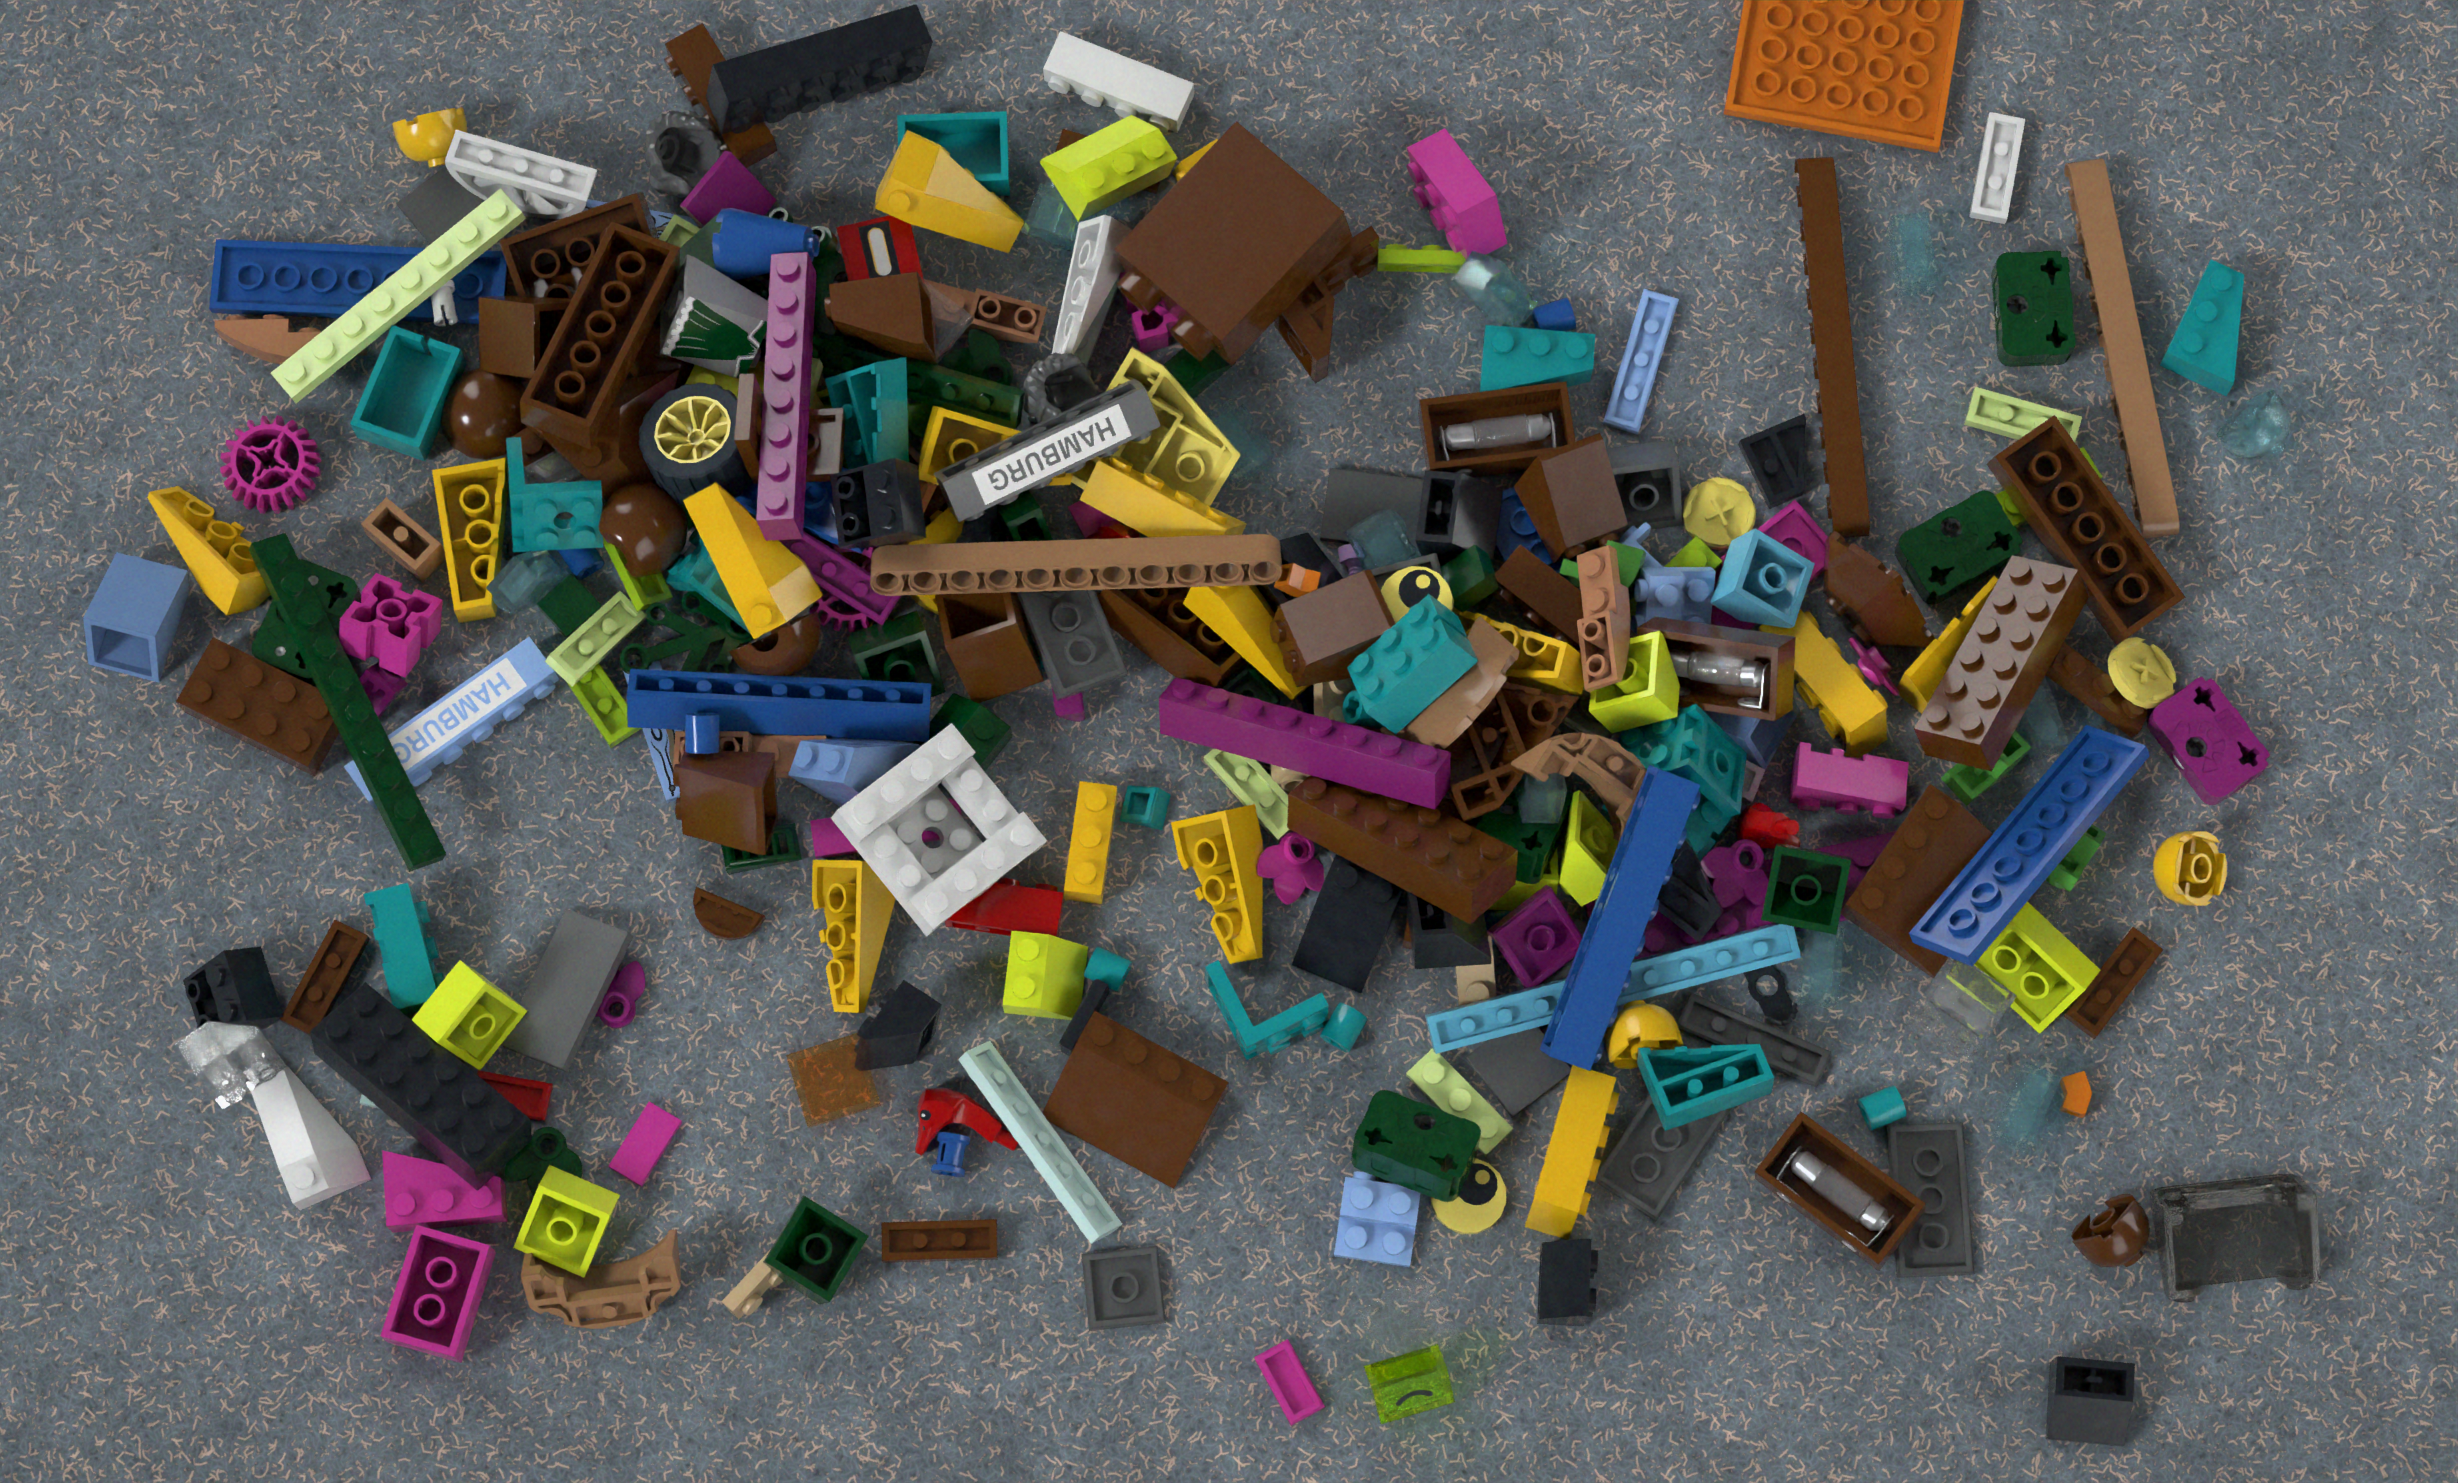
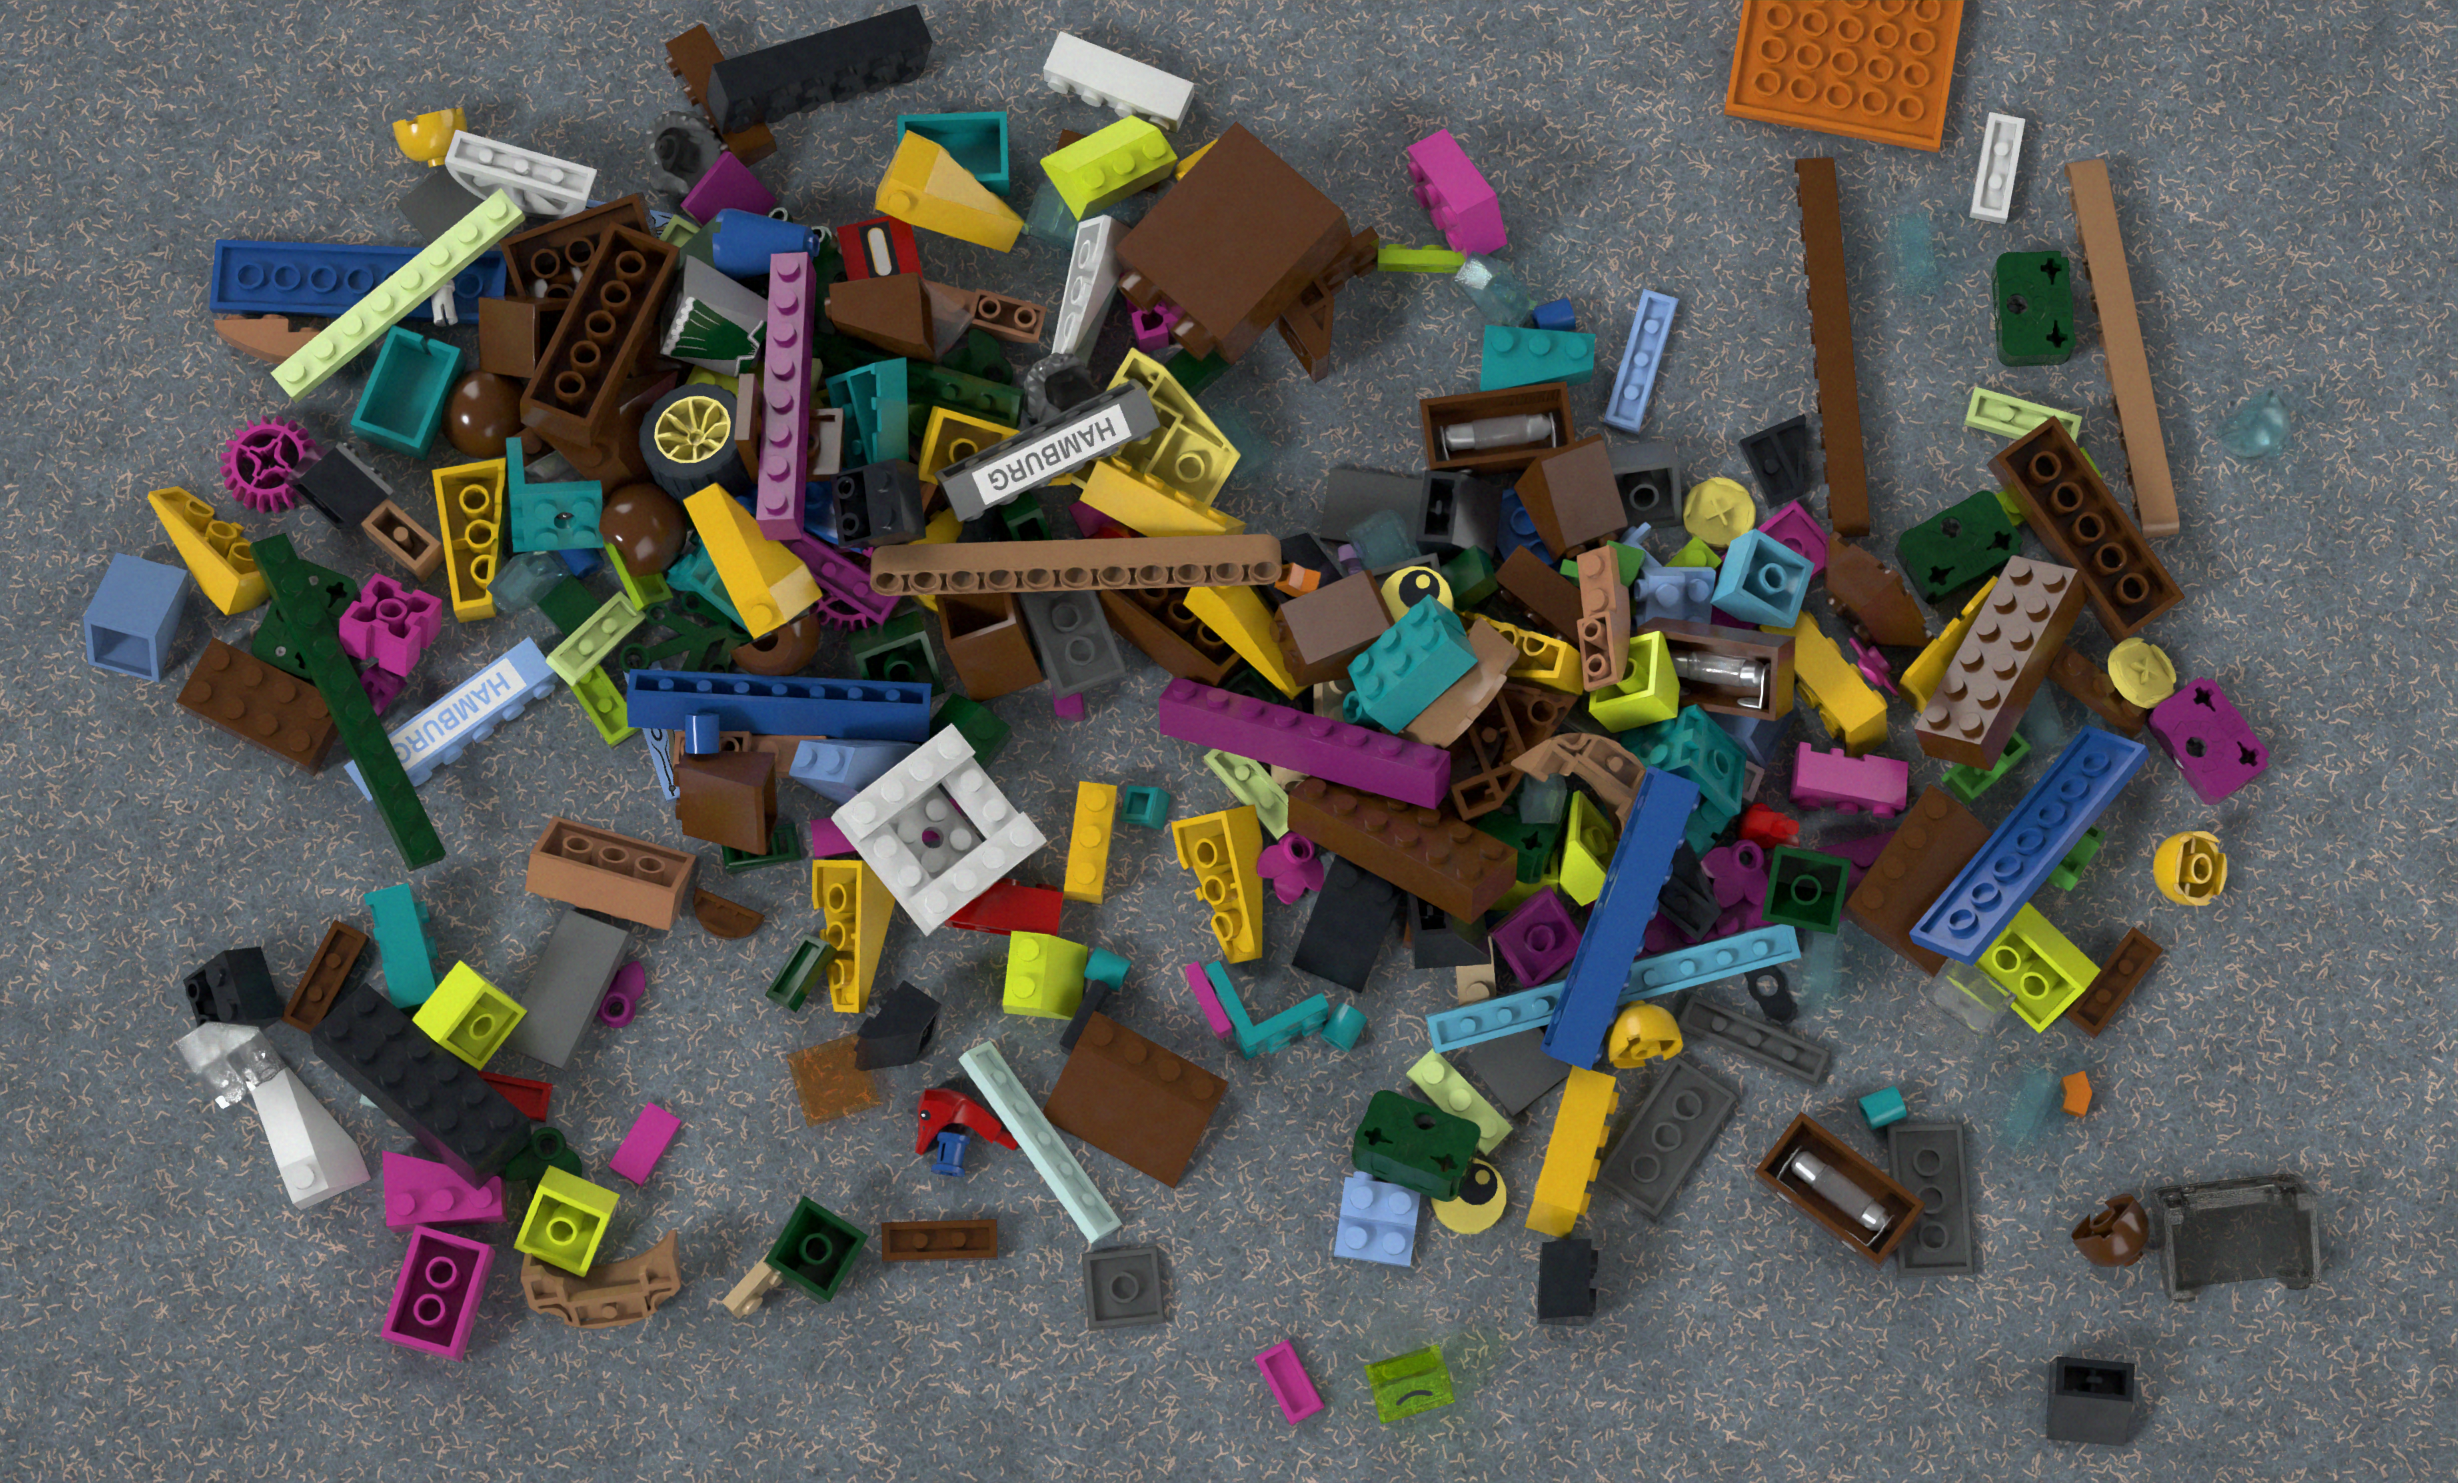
(338, 484): none -> black slope
(609, 873): none -> nougat slope
(800, 972): none -> dark green tile
(1208, 1000): none -> dark pink tile
(1703, 1080): teal wedge -> none
(2209, 331): teal wedge -> none

